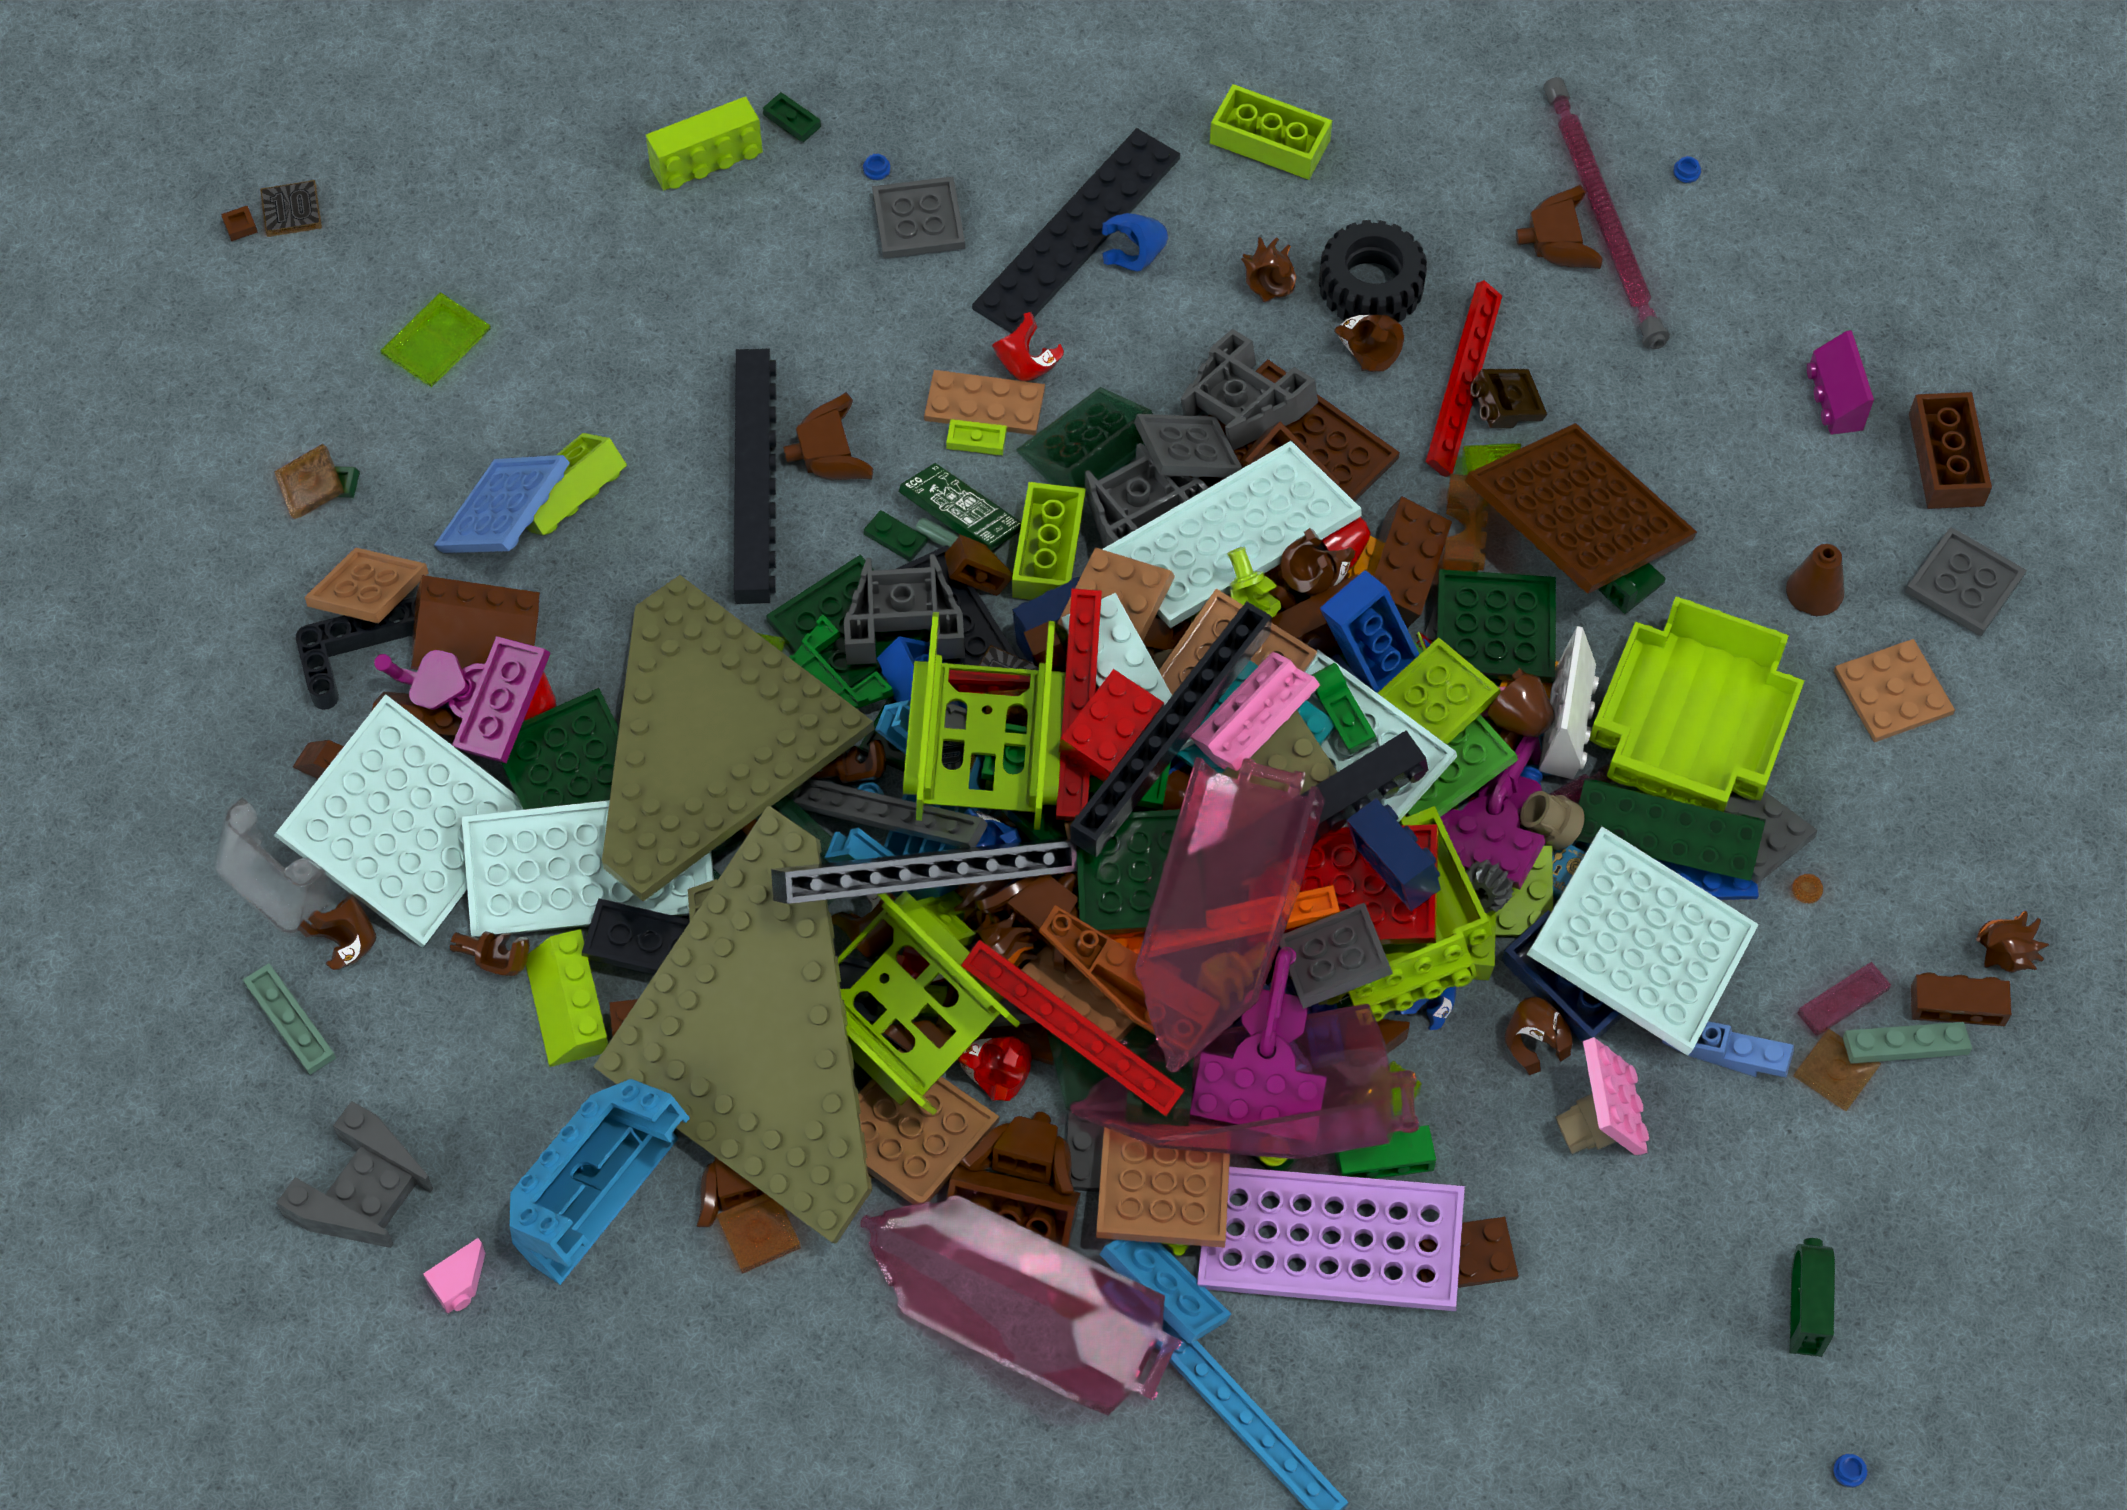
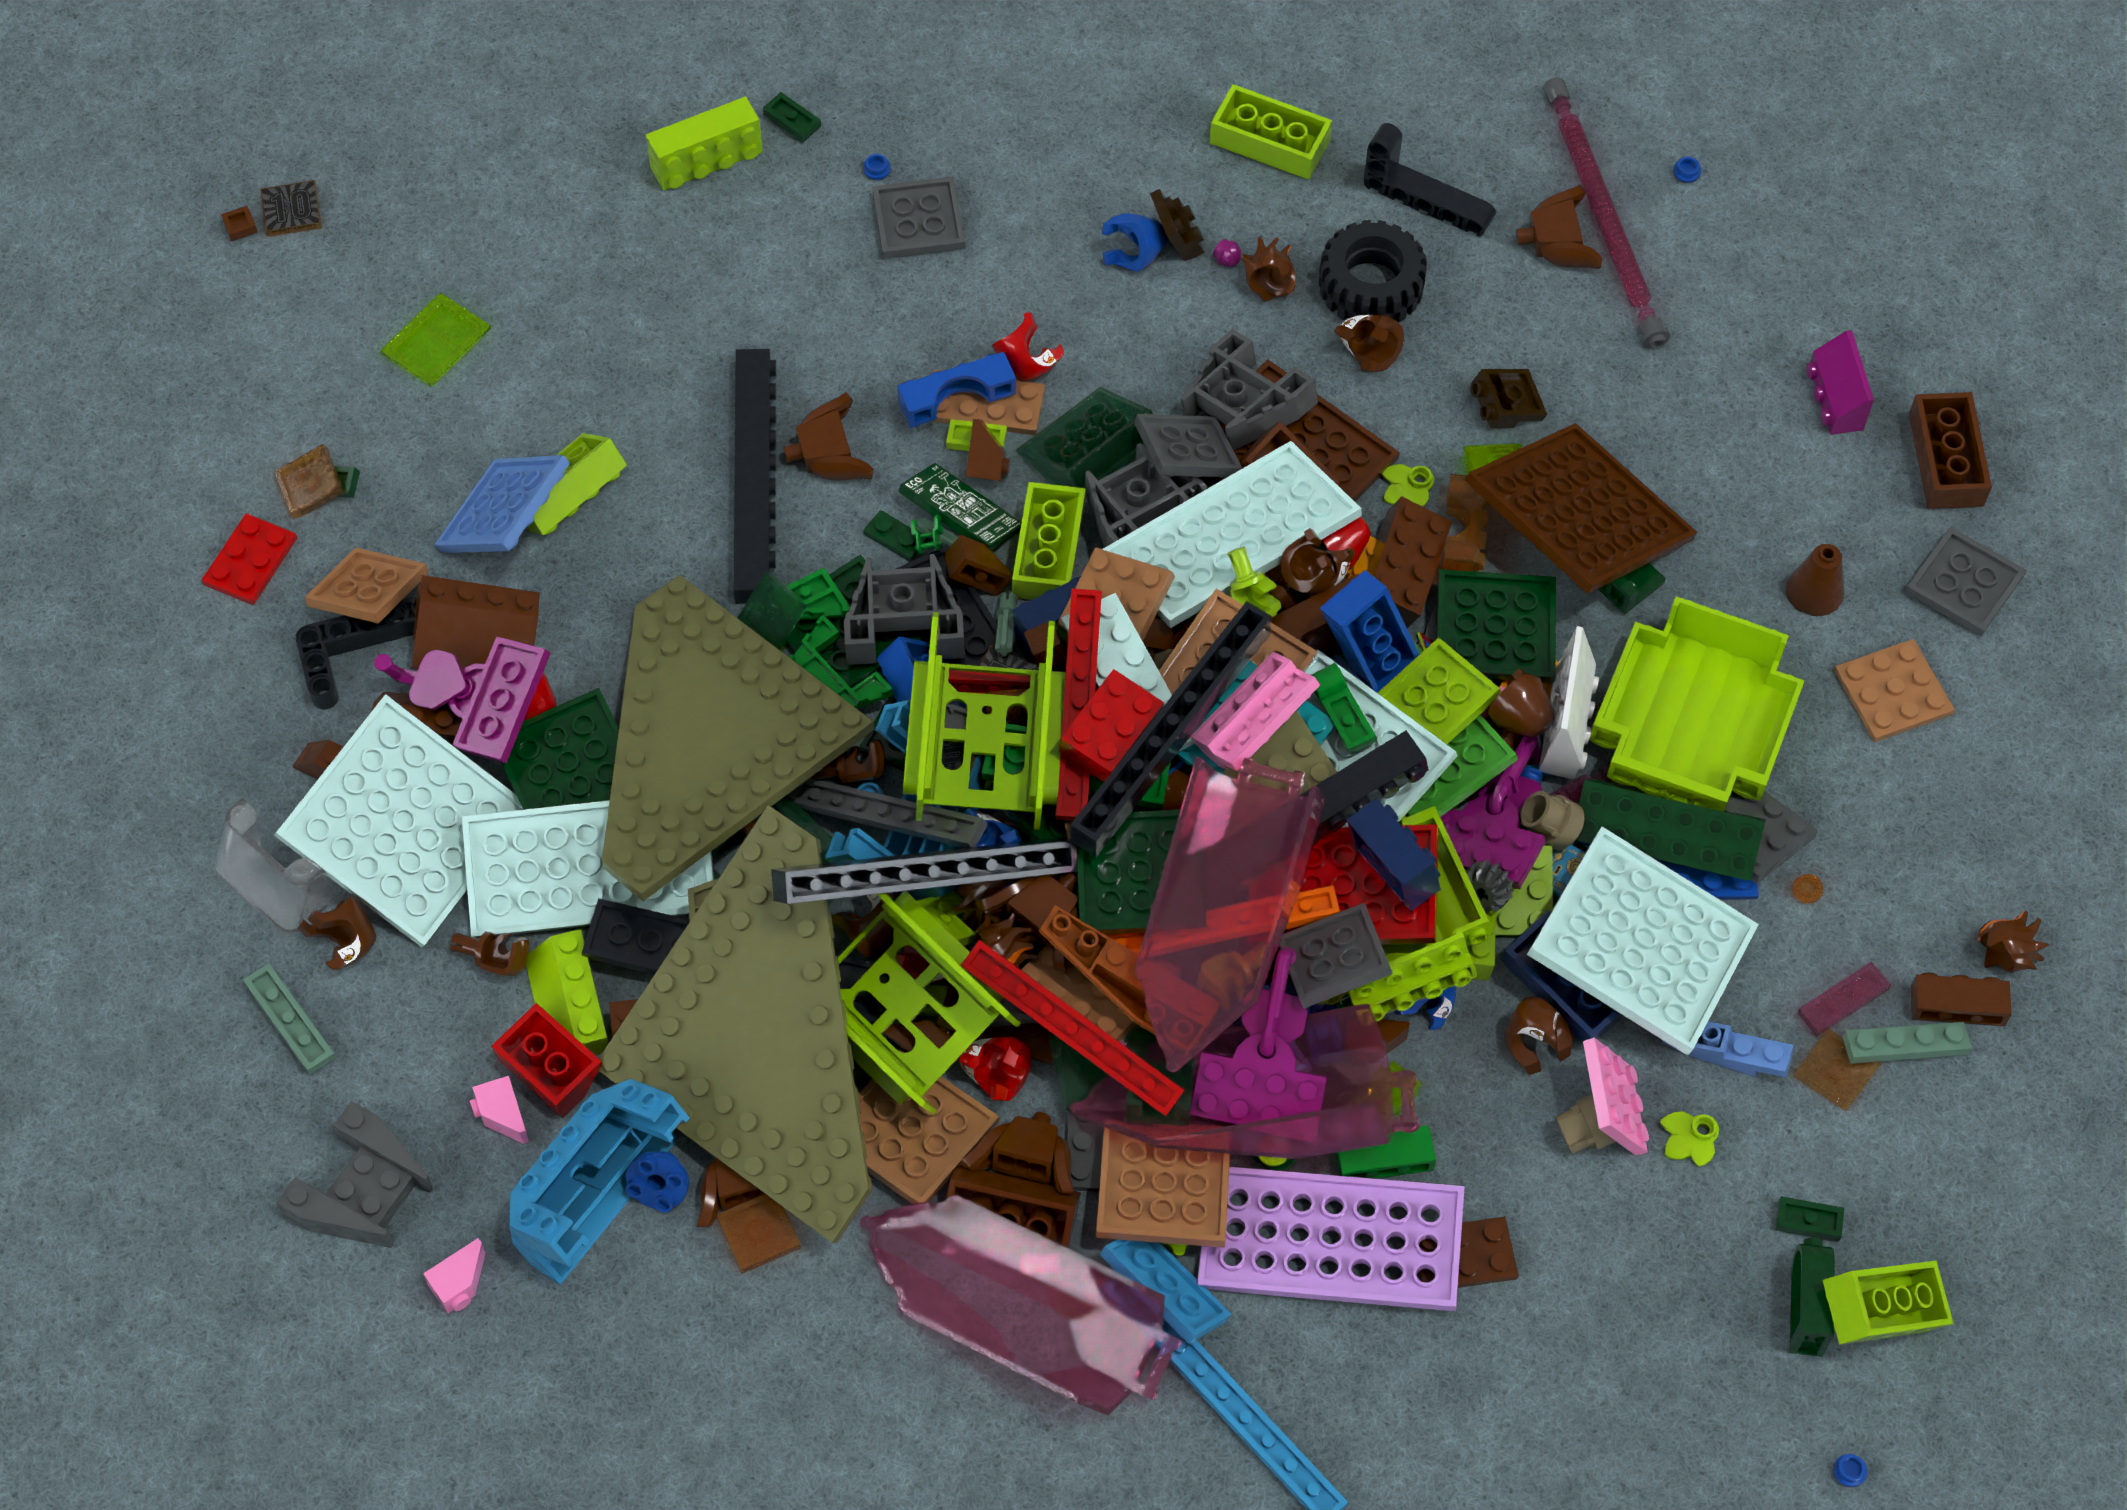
(249, 559): none -> red plate
(499, 1108): none -> bright pink slope
(548, 1060): none -> red slope
(657, 1180): none -> blue plate
(772, 610): none -> clear green plate
(820, 596): none -> green wing
(936, 531): none -> green piece
(986, 454): none -> reddish brown slope
(987, 377): none -> blue arch
(1005, 623): none -> sand green axle
(1075, 231): black plate -> none
(1178, 225): none -> dark brown plate
(1227, 253): none -> magenta plate
(1403, 484): none -> lime plate
(1420, 190): none -> black beam
(1466, 366): red plate -> none
(1686, 1140): none -> lime plate
(1809, 1218): none -> dark green plate
(1887, 1302): none -> lime brick

